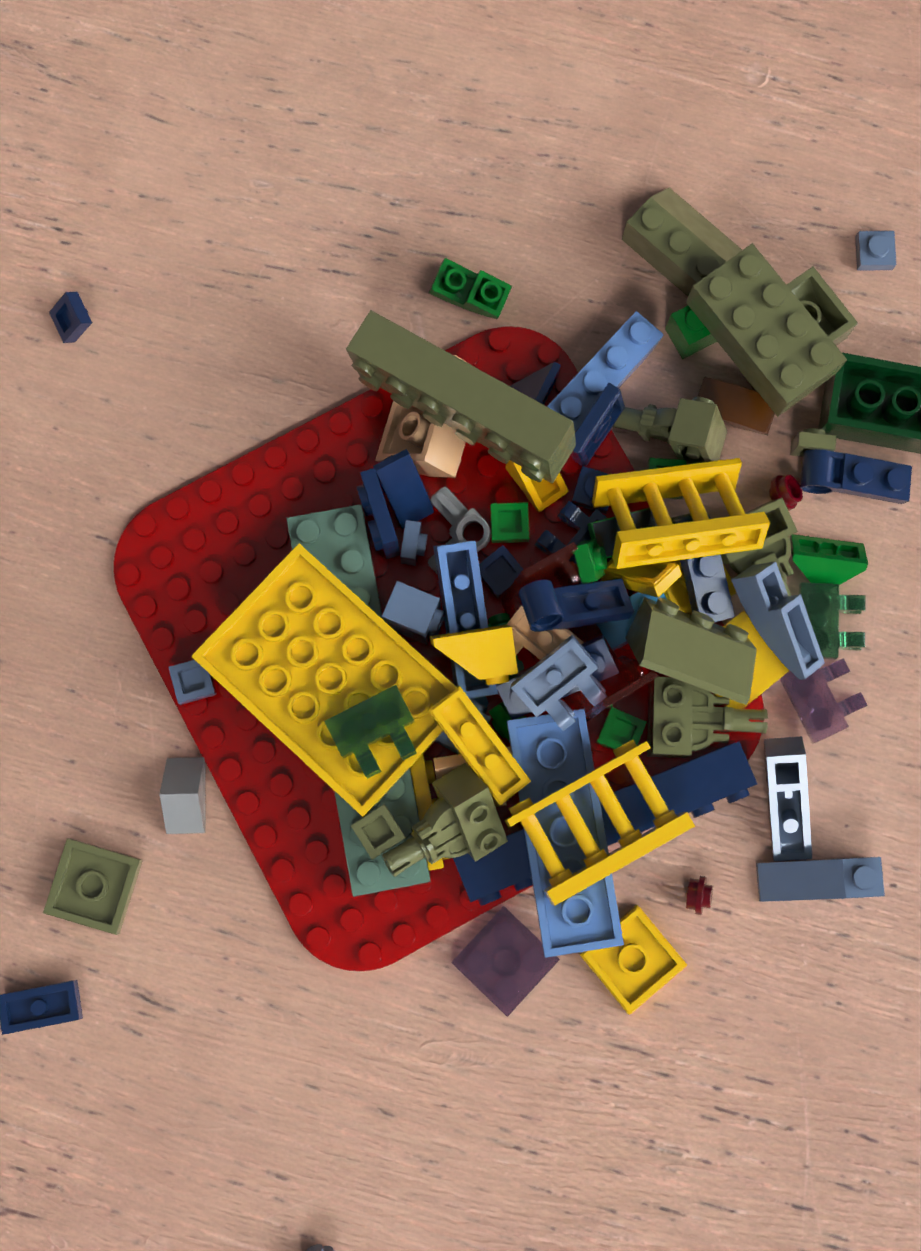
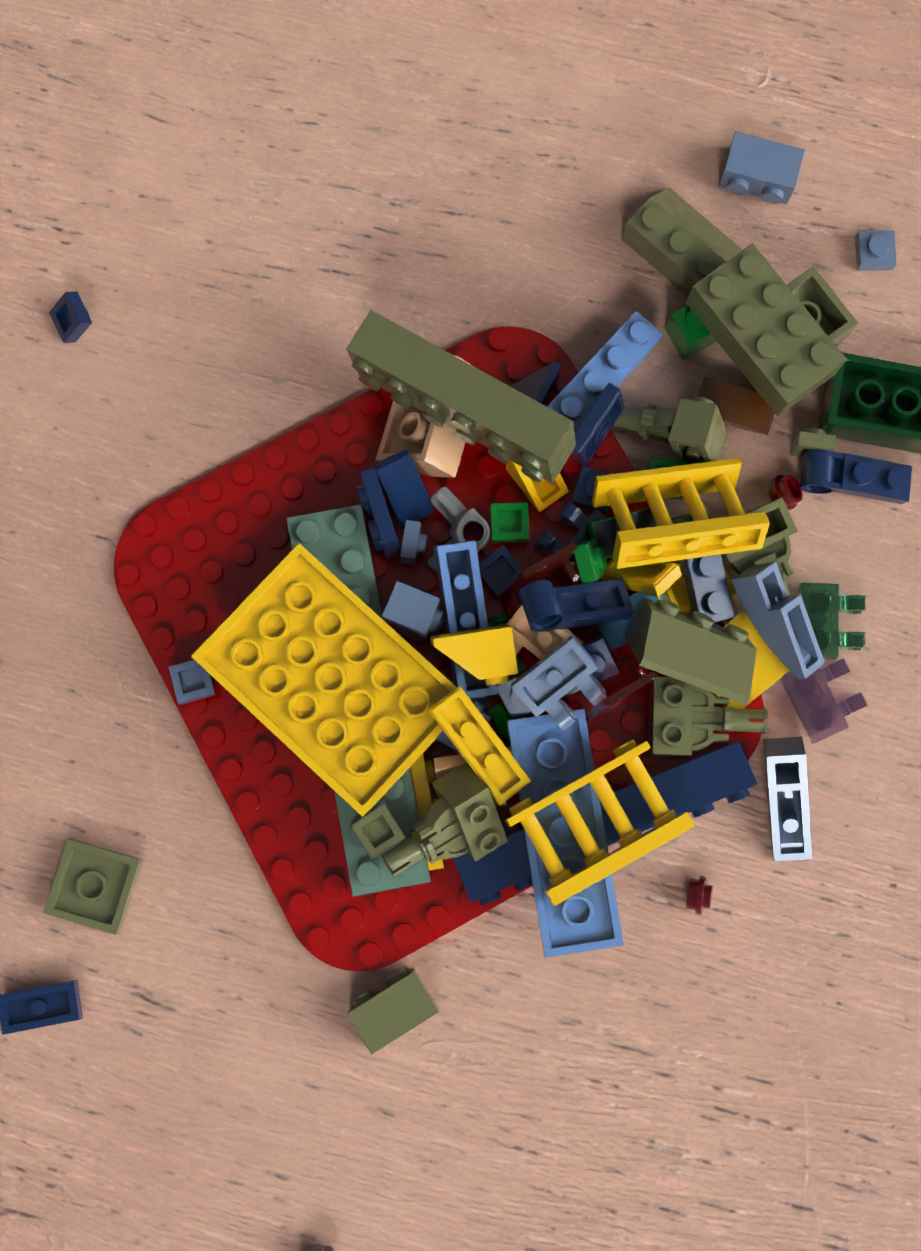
(184, 795): light grey slope -> none
(370, 722): clear green plate -> none
(393, 1010): none -> olive brick
(470, 291): green slope -> none
(504, 961): clear purple plate -> none
(620, 729): green plate -> none
(638, 966): yellow tile -> none
(761, 168): none -> sand blue brick
(820, 879): sand blue slope -> none
(828, 559): green slope -> none

